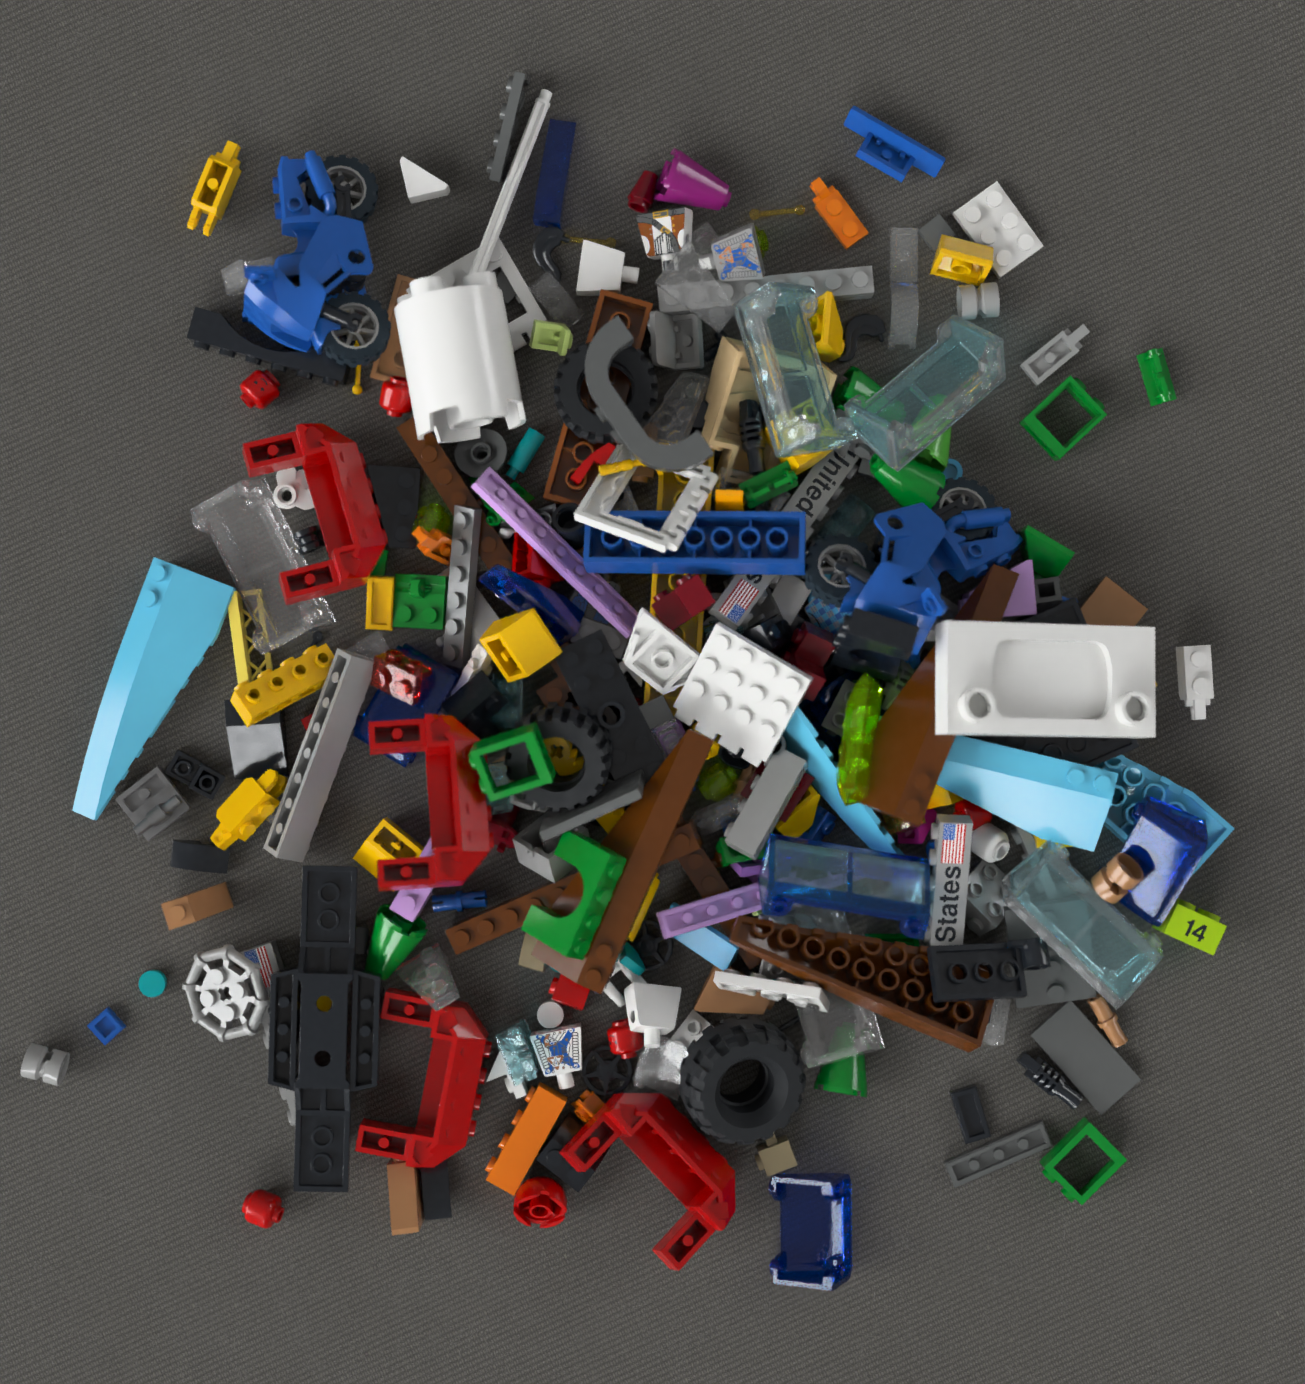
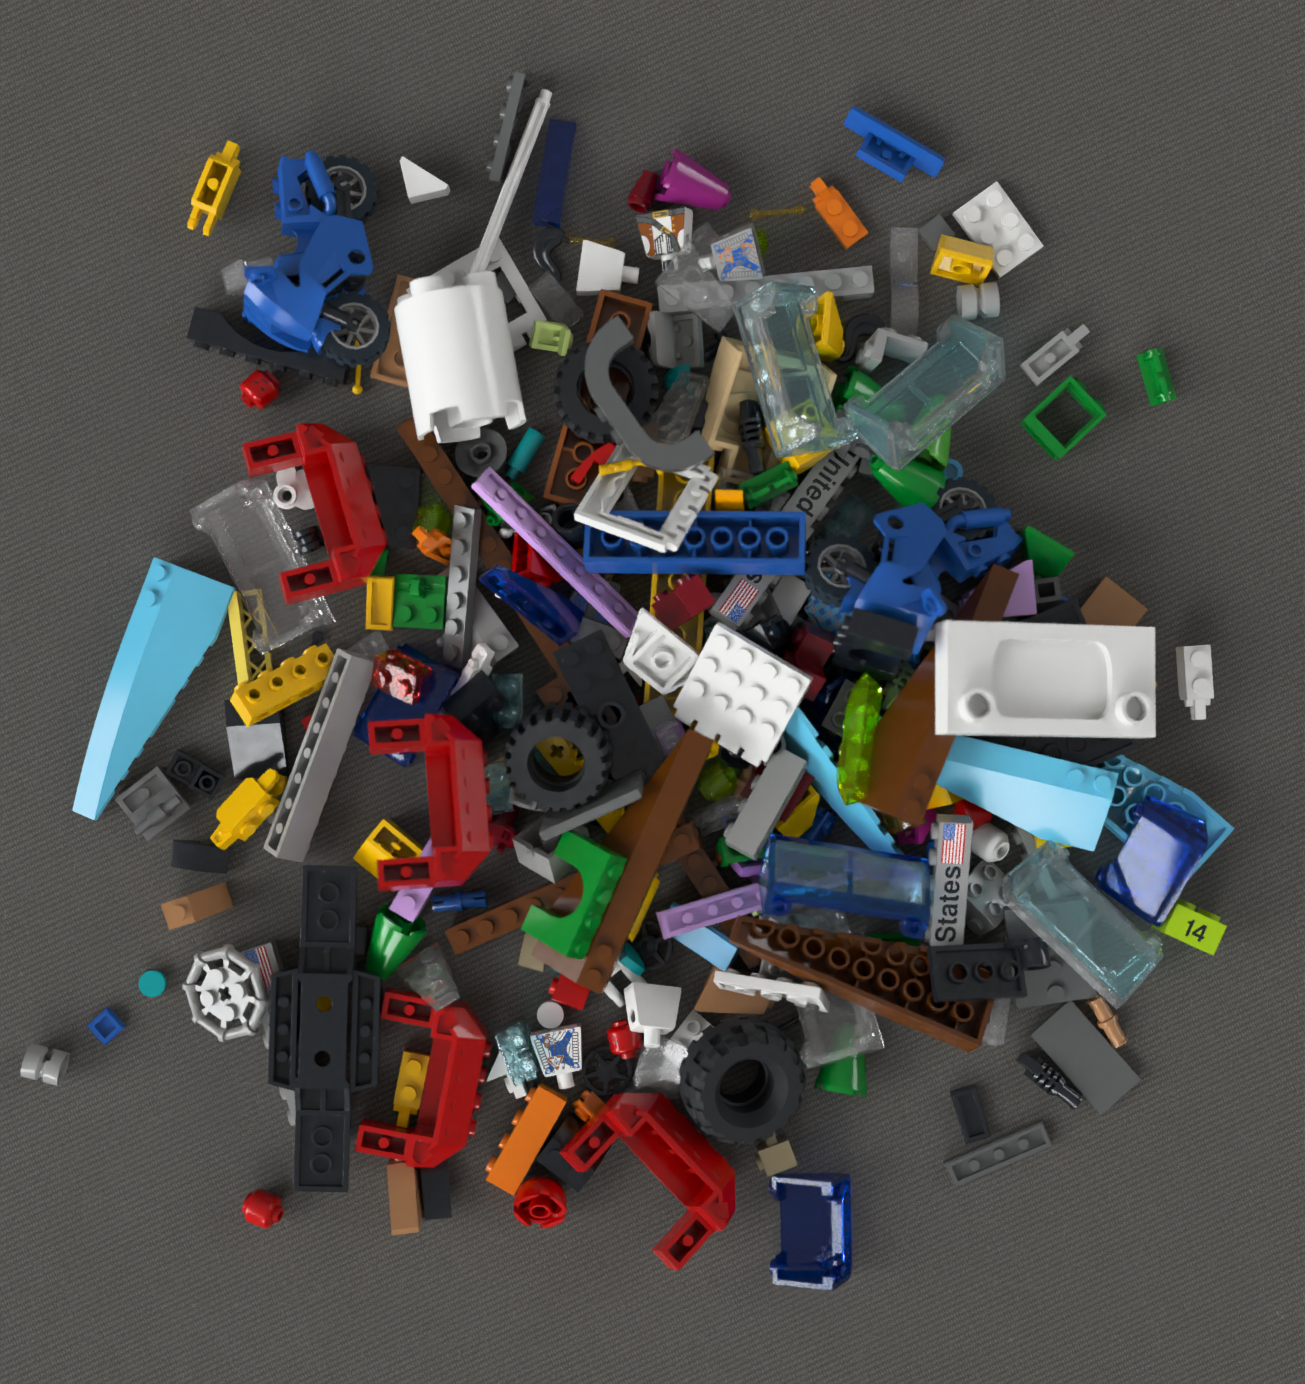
(395, 396): red head -> none
(410, 1085): none -> yellow hinge
(520, 644): yellow slope -> none
(538, 753): green window -> none
(672, 375): none -> teal tile
(889, 343): none -> light grey bracket
(1065, 1145): green window -> none
(1117, 878): medium nougat wheel -> none

